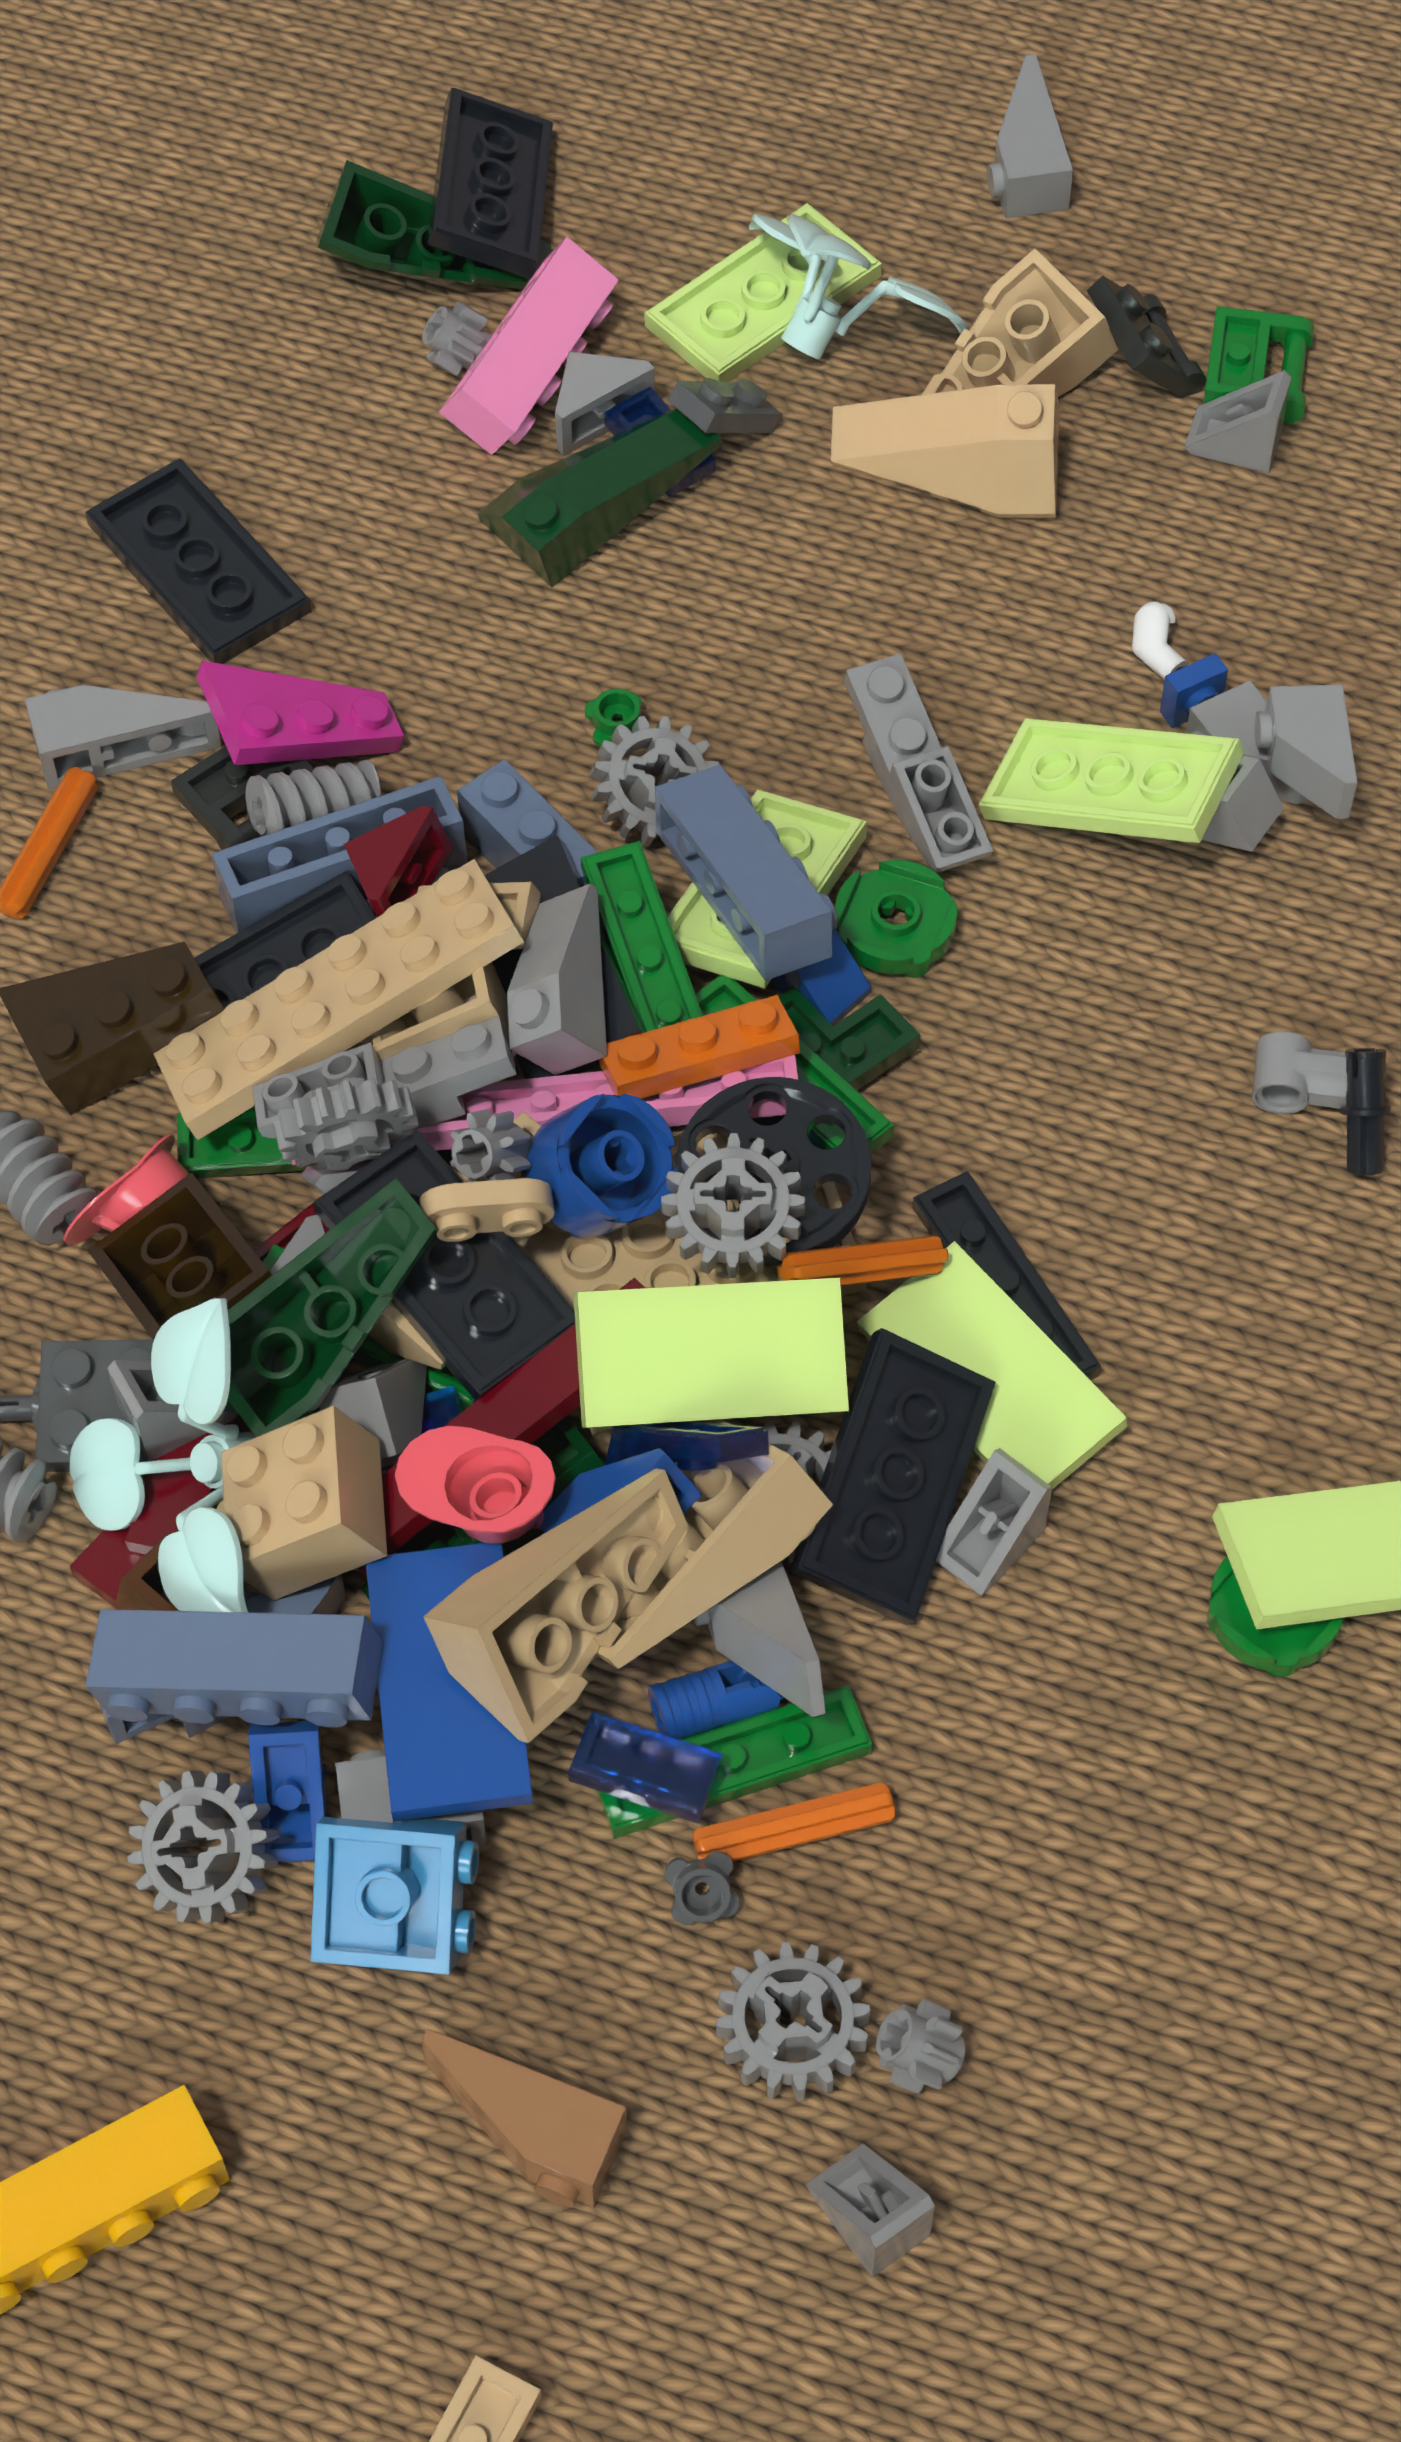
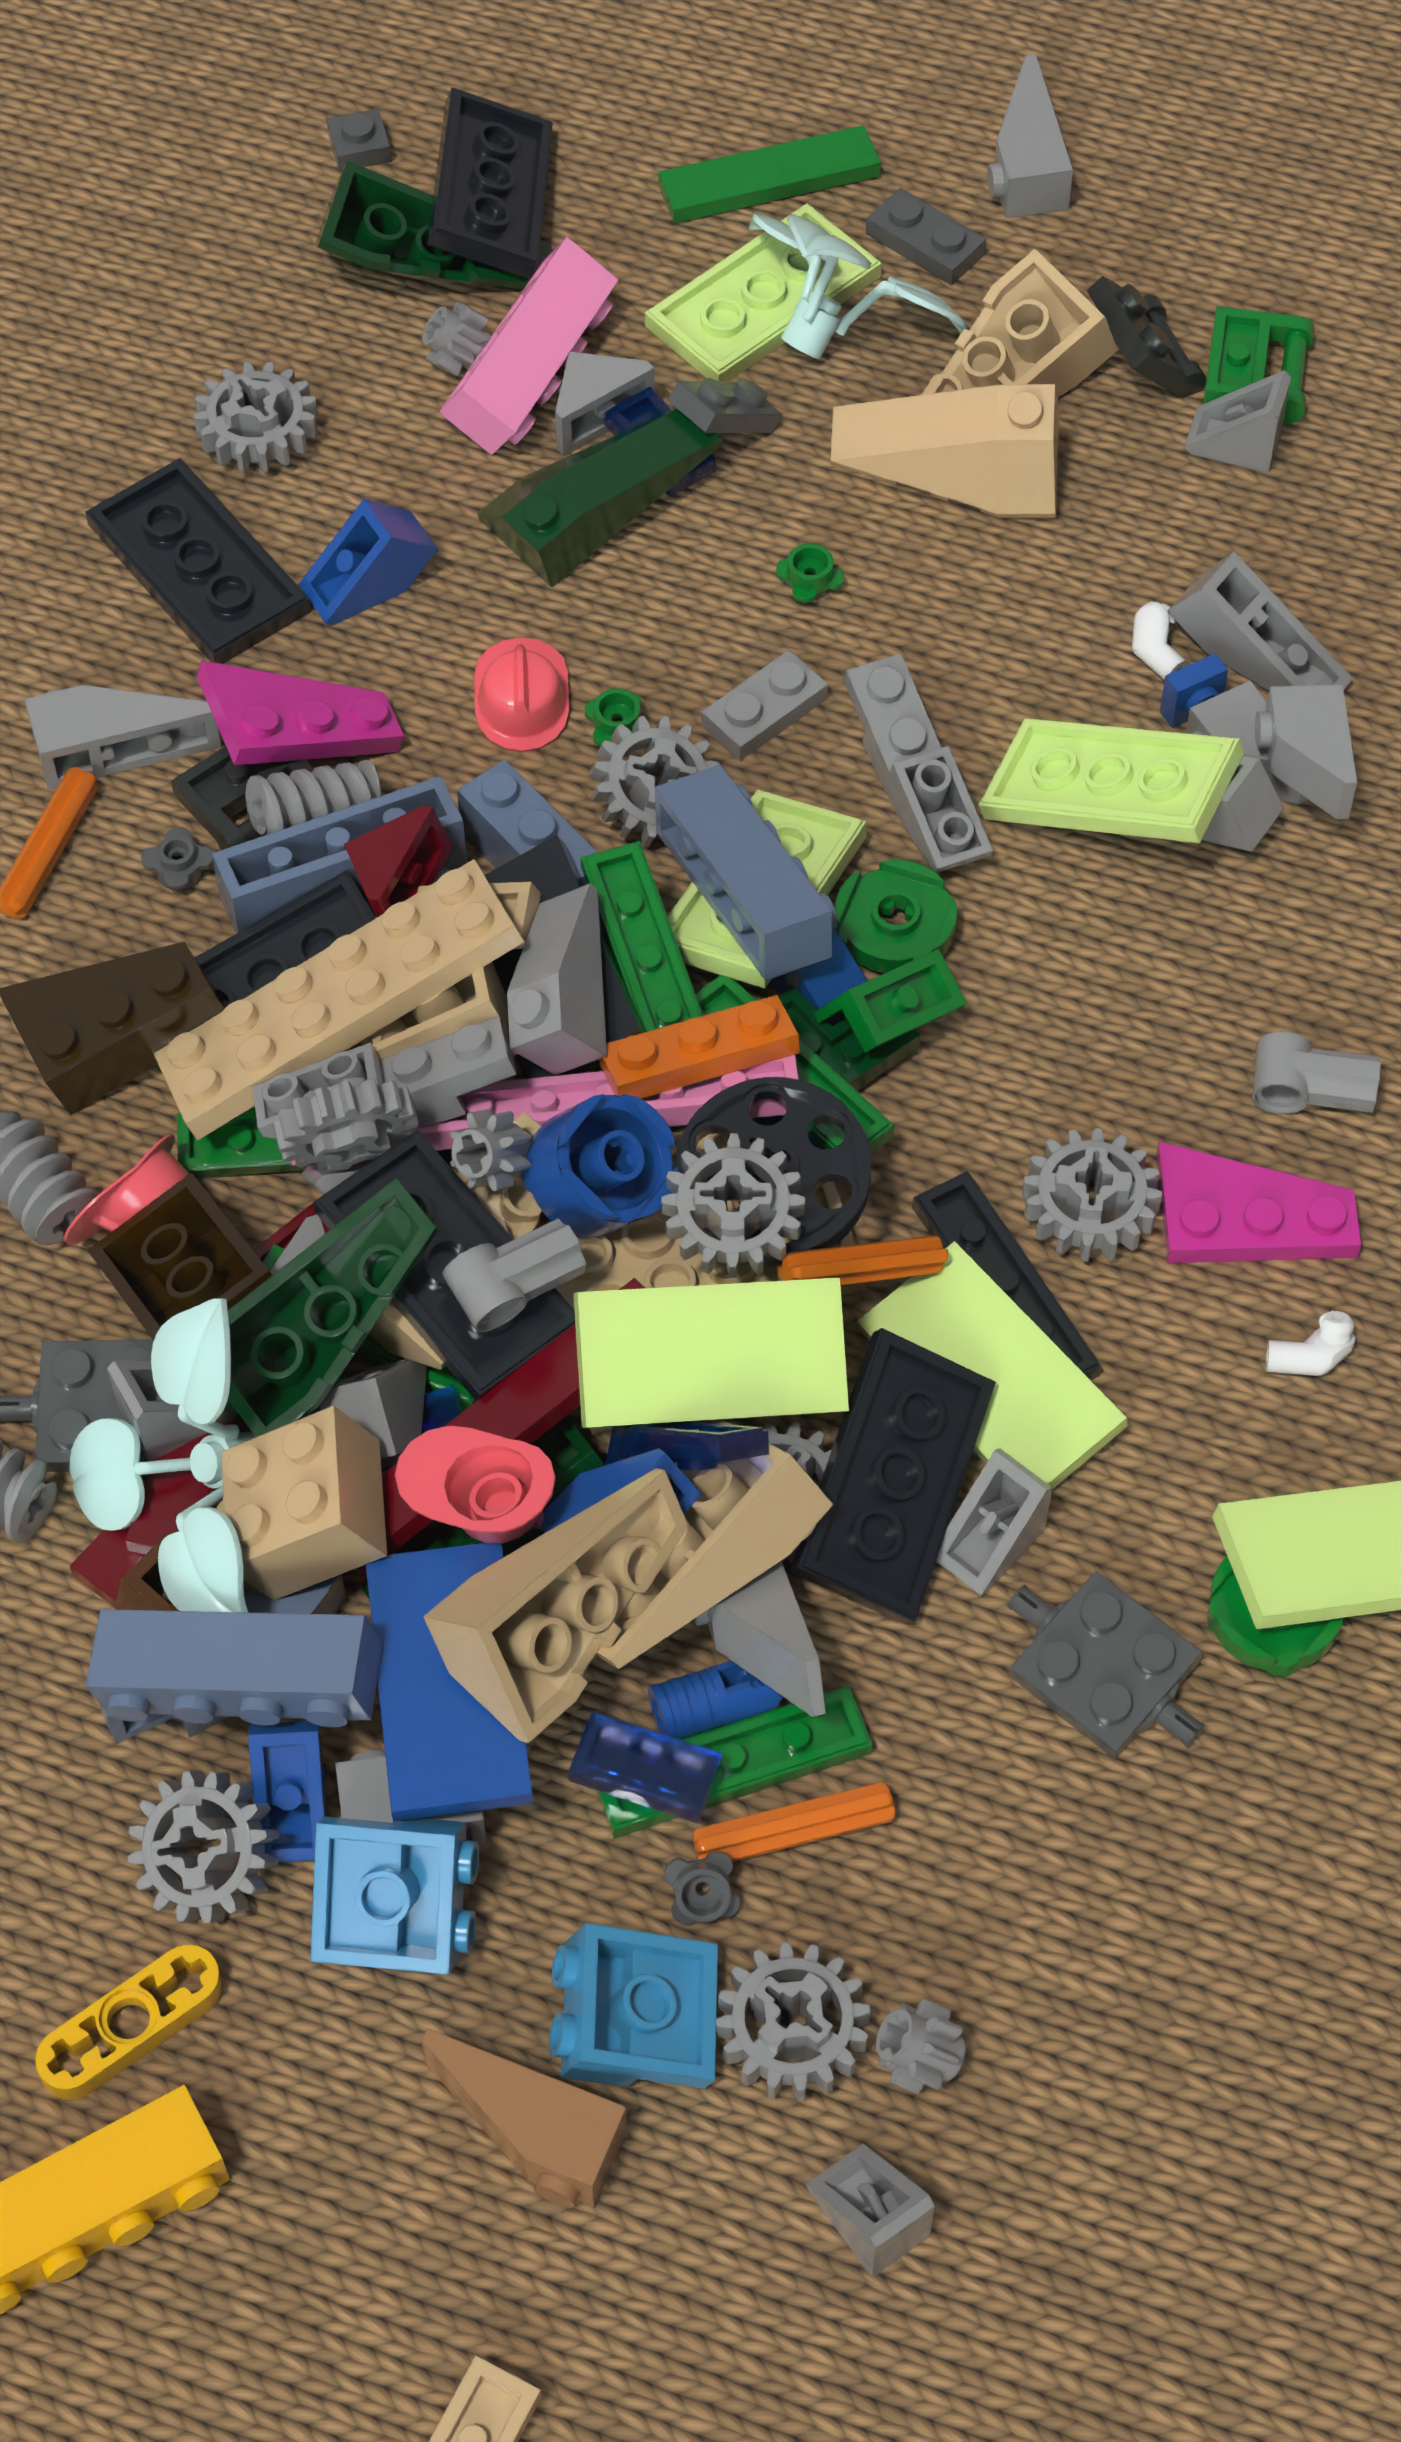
(124, 2052): none -> yellow beam
(179, 873): none -> dark grey plate
(255, 416): none -> light grey gear
(359, 139): none -> dark grey plate
(367, 561): none -> blue slope
(499, 1281): none -> light grey piece
(507, 1205): tan plate -> none
(521, 694): none -> coral piece
(635, 2008): none -> dark azure plate
(764, 705): none -> light grey plate
(769, 174): none -> green tile
(811, 560): none -> green plate
(897, 1001): none -> green panel
(926, 236): none -> dark grey plate
(1060, 1197): none -> light grey gear
(1106, 1665): none -> dark grey plate
(1249, 1212): none -> dark pink wing
(1252, 630): none -> light grey slope
(1318, 1353): none -> white arm
(1365, 1110): black axle -> none

